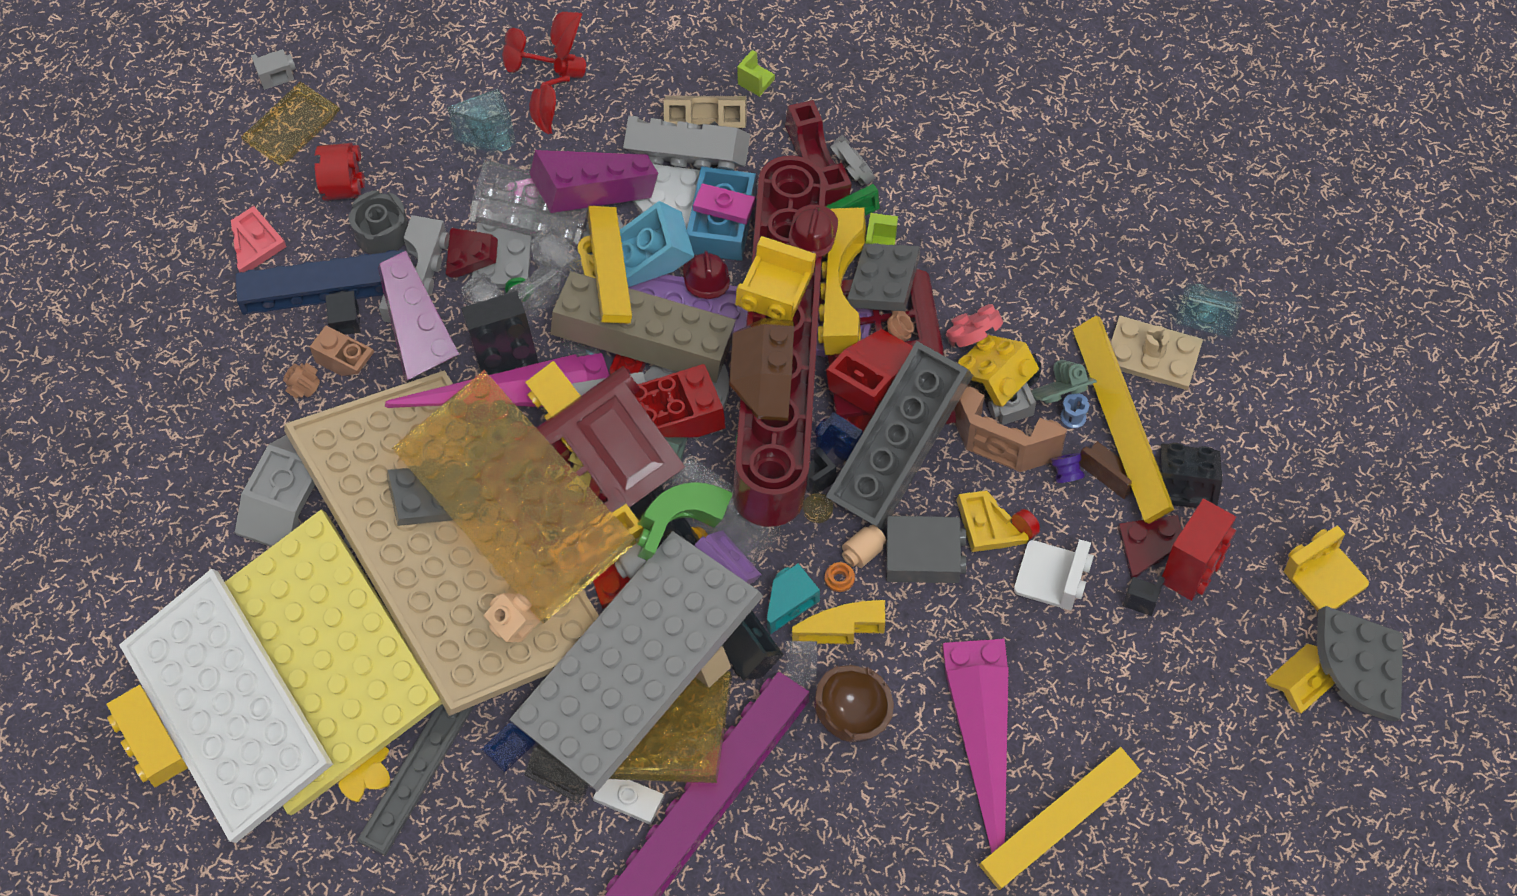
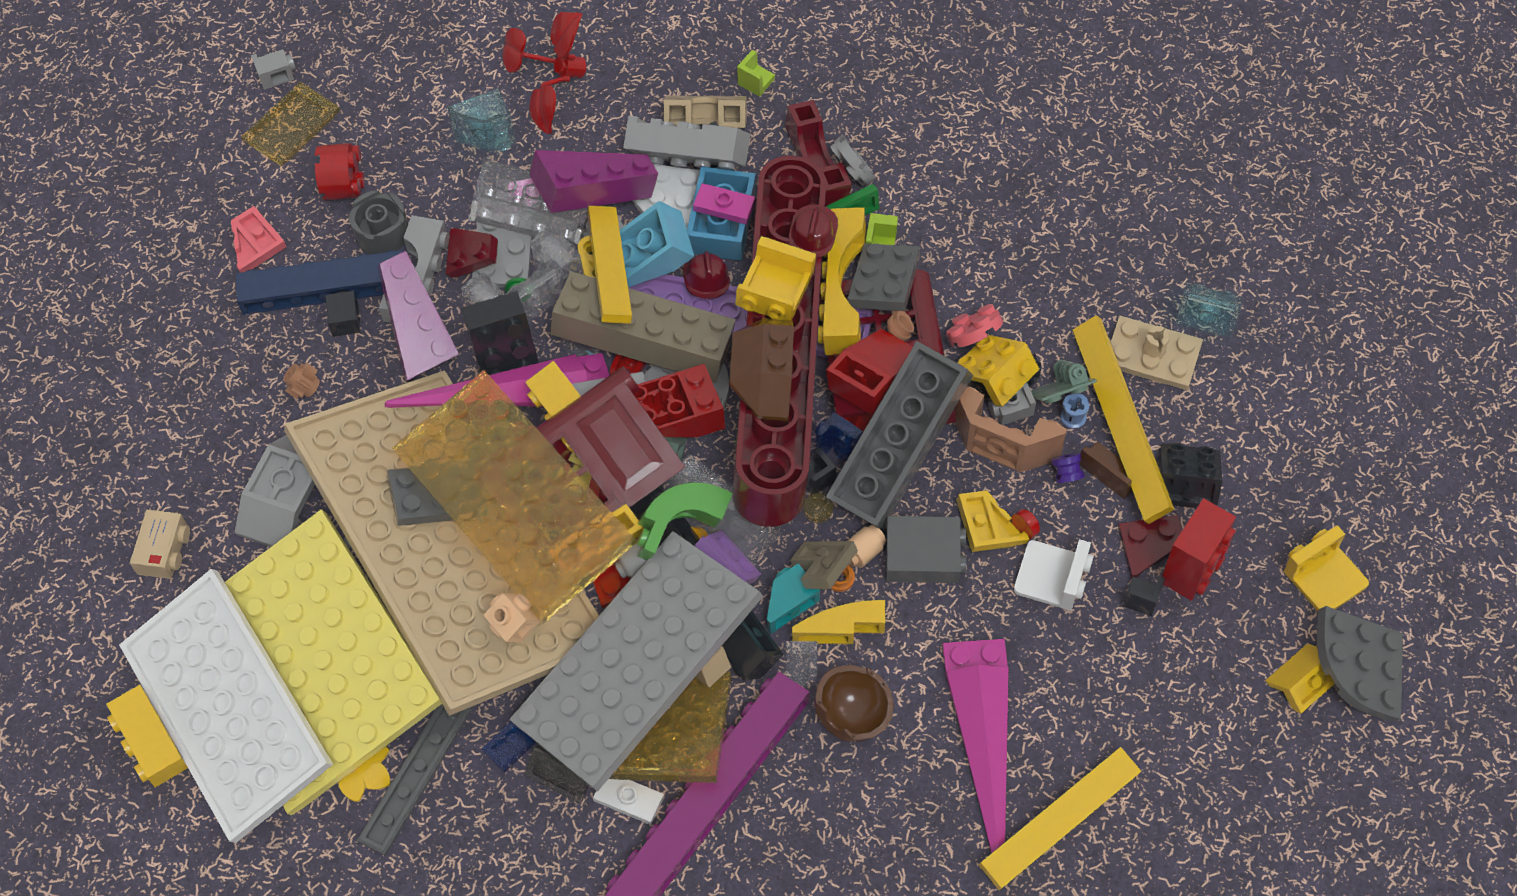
(160, 544): none -> tan brick
(339, 352): nougat slope -> none
(823, 562): none -> dark tan plate

